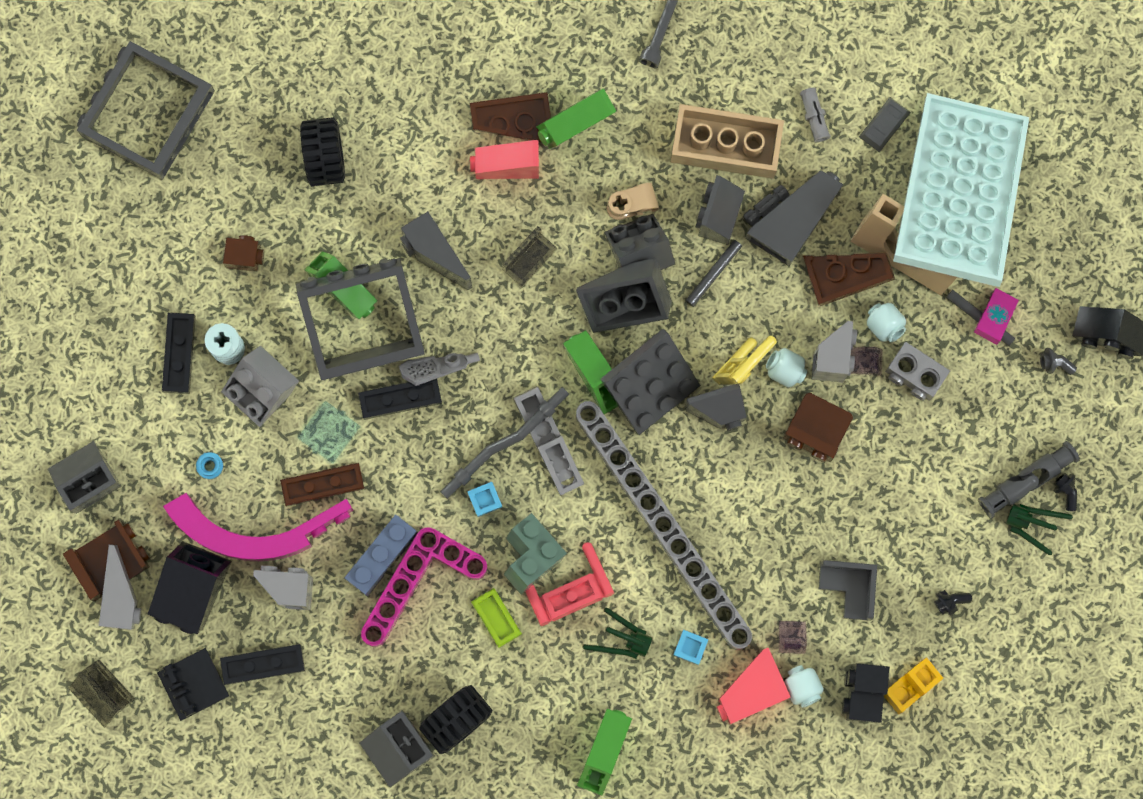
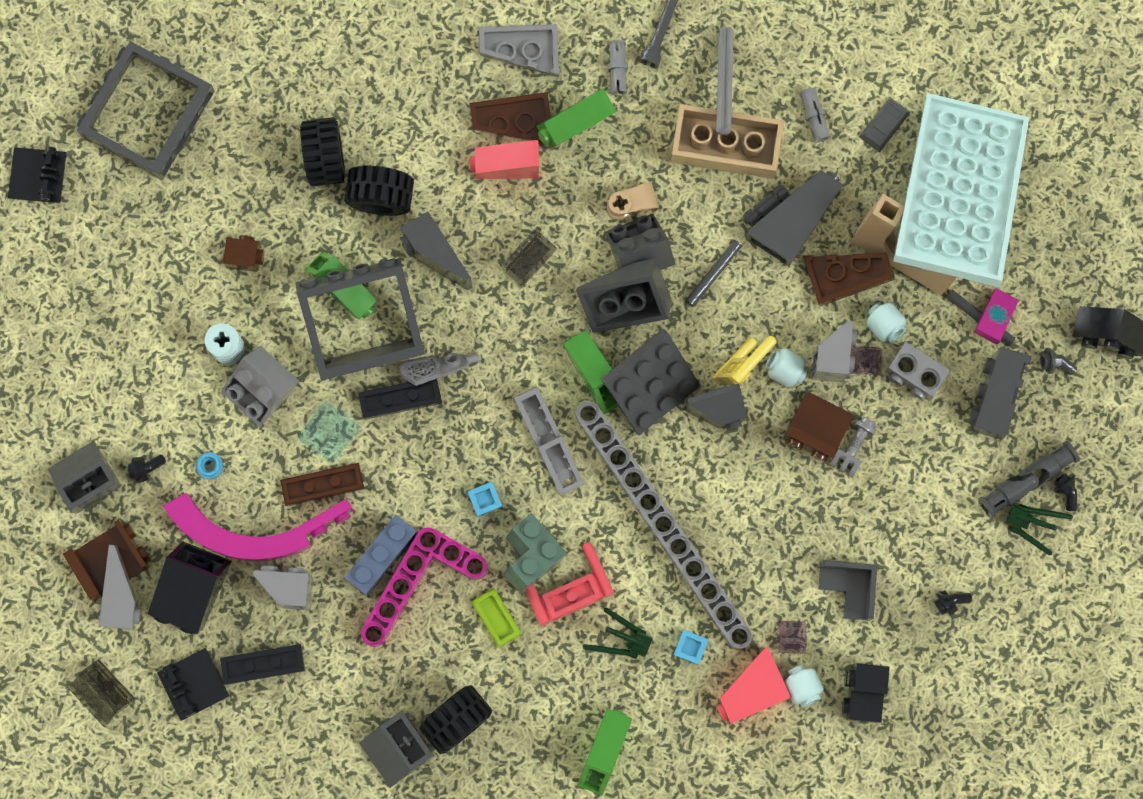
(37, 175): none -> black hinge
(140, 470): none -> black plate
(178, 353): black plate -> none
(379, 190): none -> black tyre
(523, 46): none -> light grey wing
(546, 409): dark grey bar -> none
(617, 67): none -> light grey pin
(723, 205): dark grey slope -> none
(724, 84): none -> light grey axle
(865, 426): none -> light grey hinge
(913, 685): yellow slope -> none
(998, 393): none -> dark grey wedge

